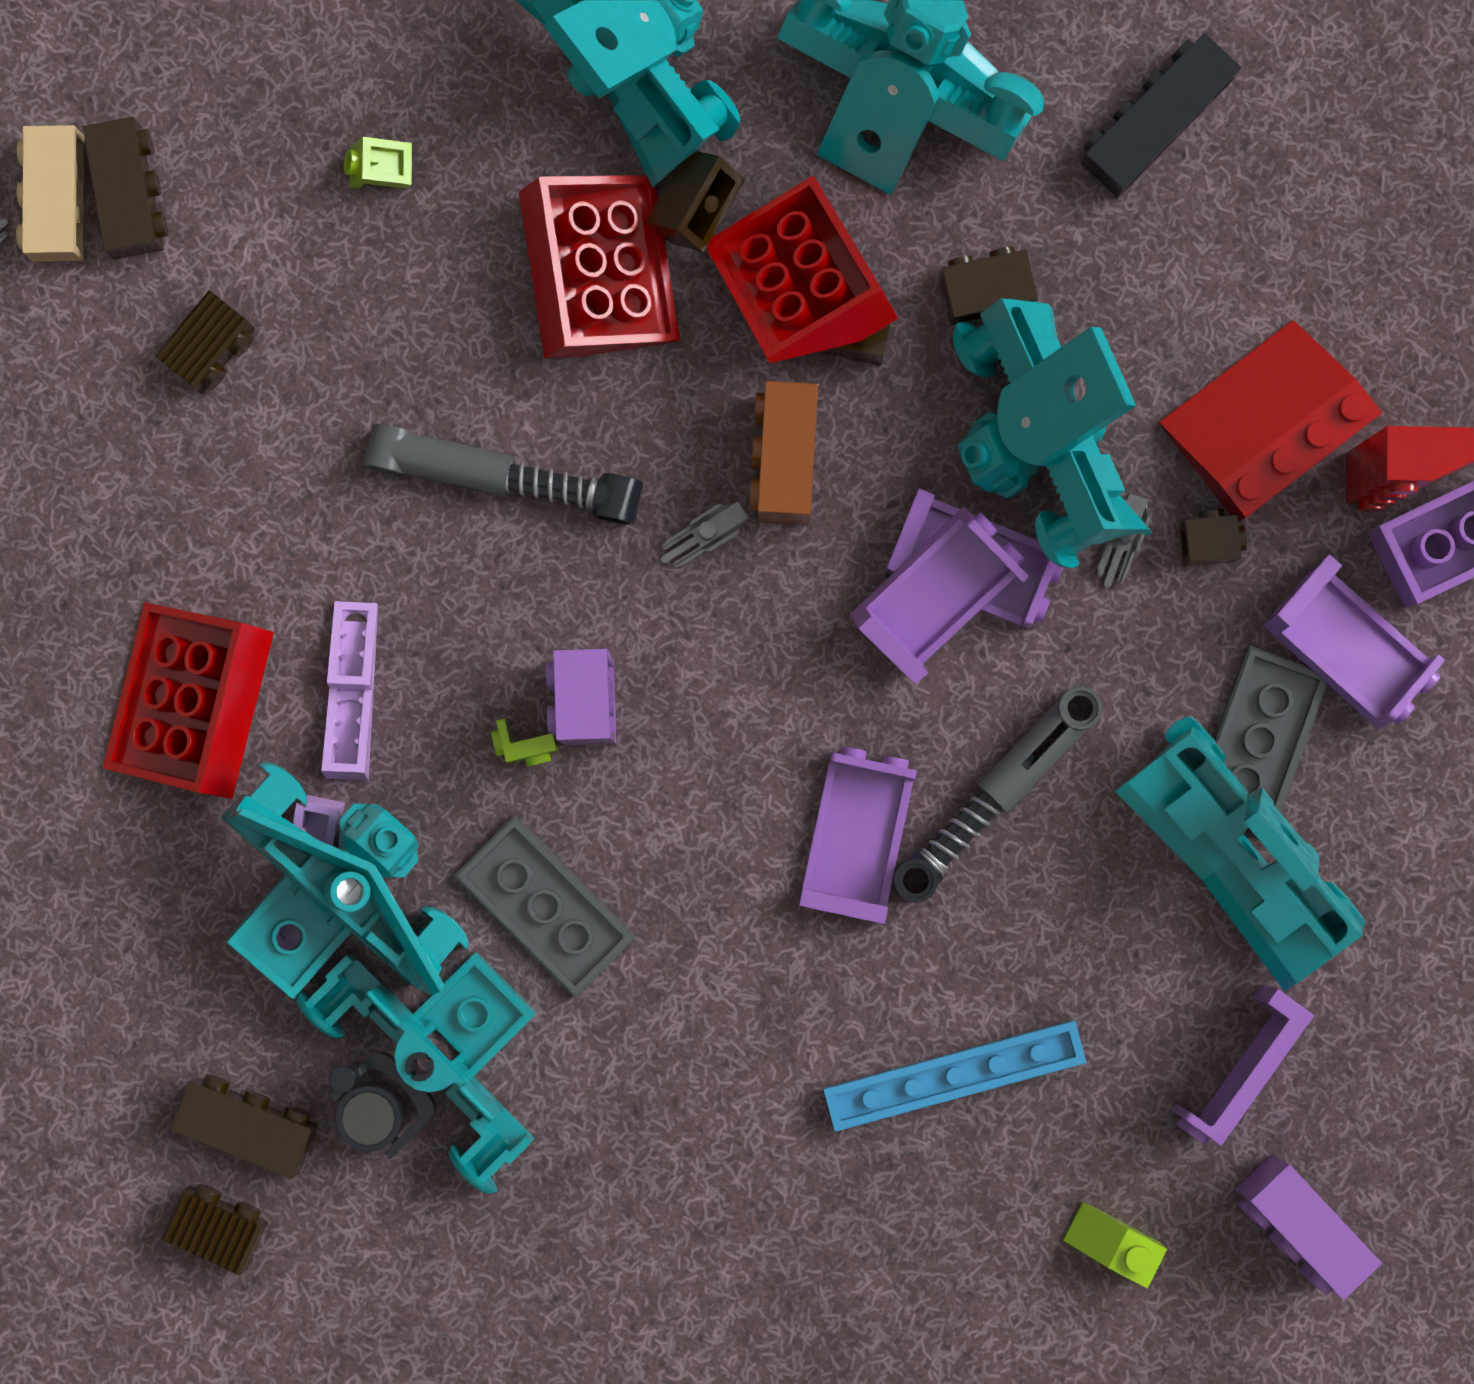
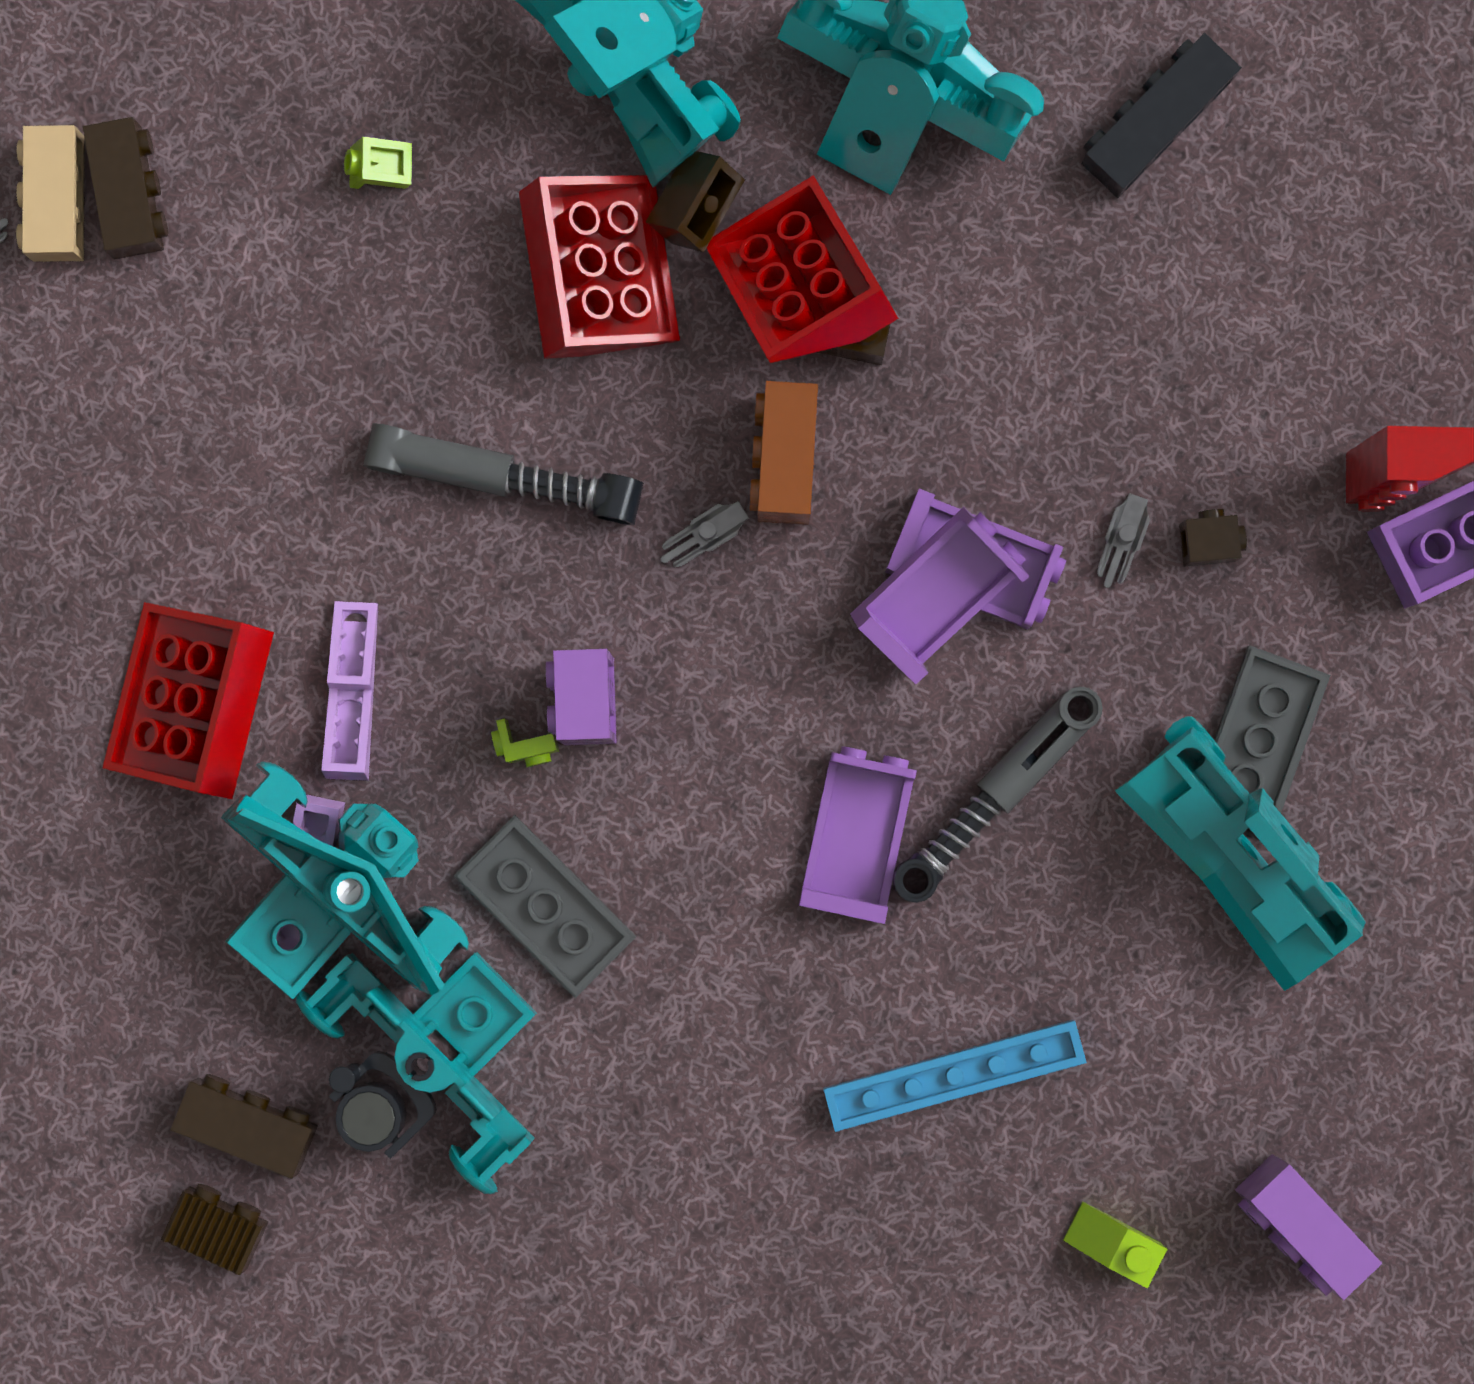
(206, 343): dark brown brick -> none
(978, 284): dark brown brick -> none
(1046, 424): teal piece -> none
(1252, 1069): medium lavender panel -> none
(1269, 419): red slope -> none
(1352, 646): medium lavender panel -> none

